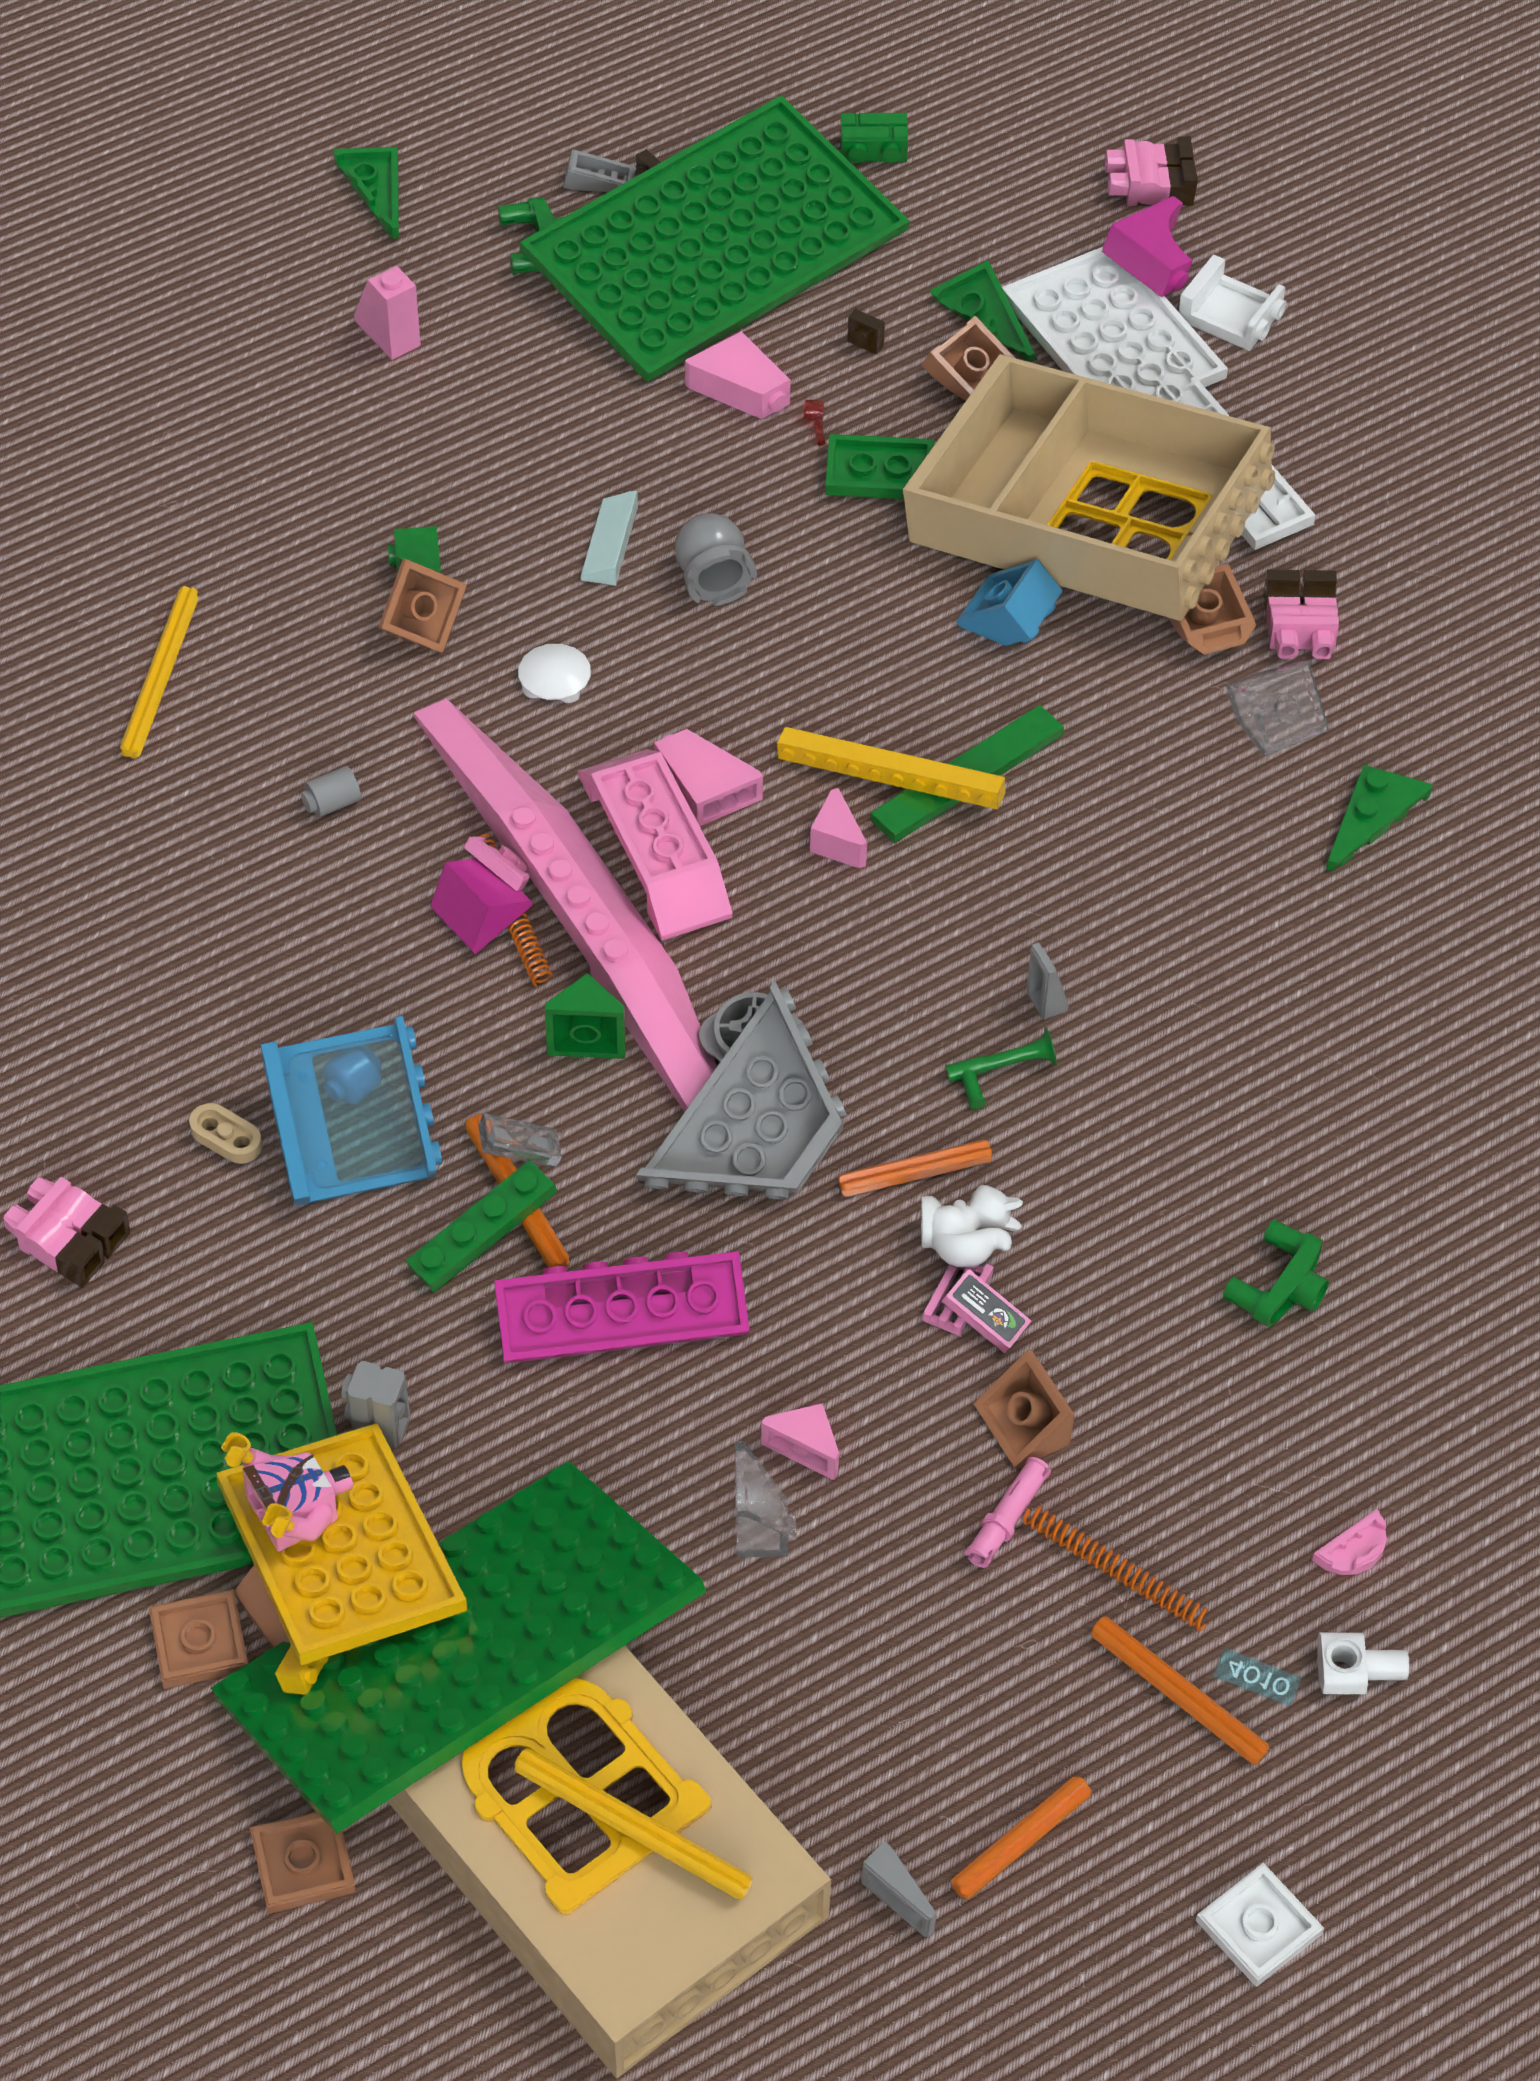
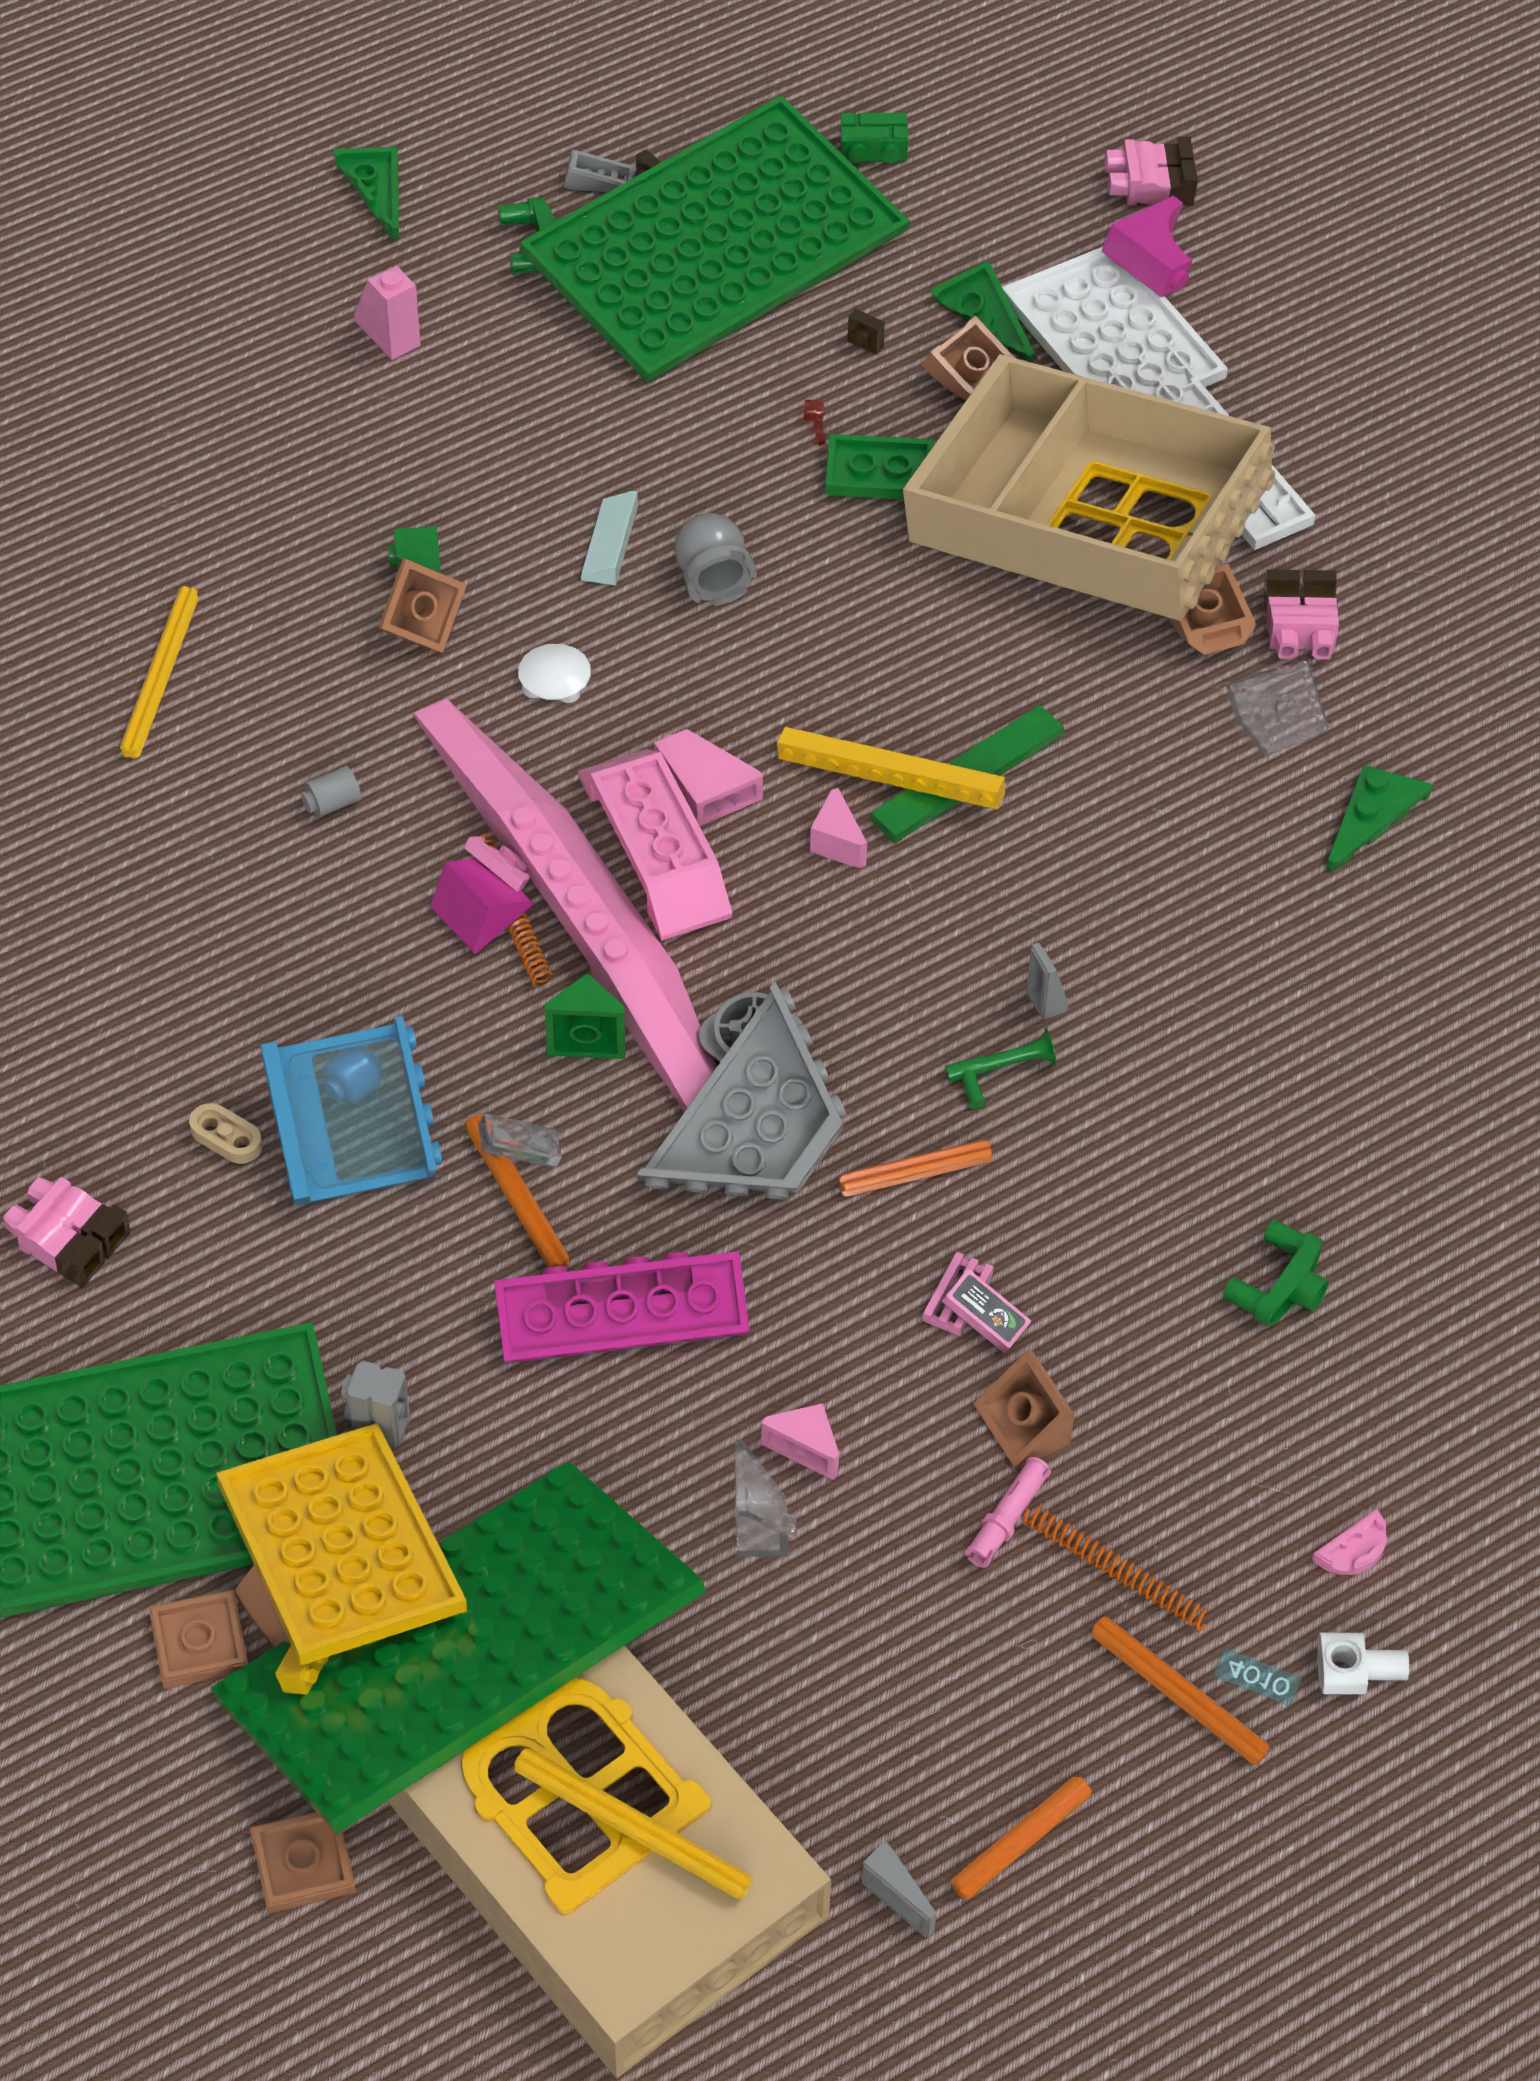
(287, 1492): torso -> none
(481, 1226): green plate -> none
(739, 376): bright pink slope -> none
(969, 1233): white animal -> none
(1011, 604): dark azure slope -> none
(1229, 306): white panel -> none
(1259, 1924): white tile -> none

